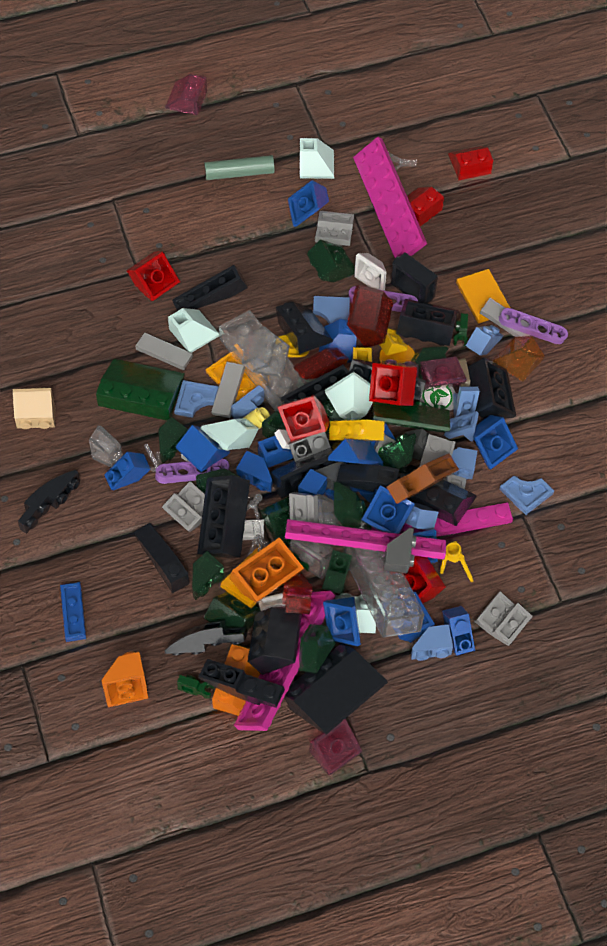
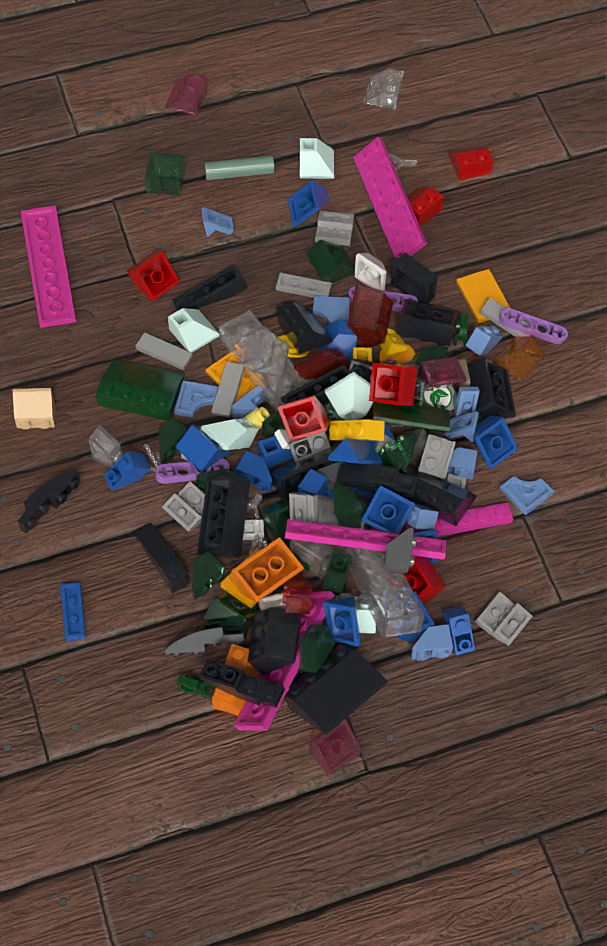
(48, 267): none -> dark pink plate
(125, 680): orange slope -> none
(165, 173): none -> clear green piece
(216, 221): none -> medium blue slope
(303, 285): none -> light grey tile
(385, 89): none -> clear slope
(422, 478): dark orange slope -> none
(454, 554): yellow plant -> none

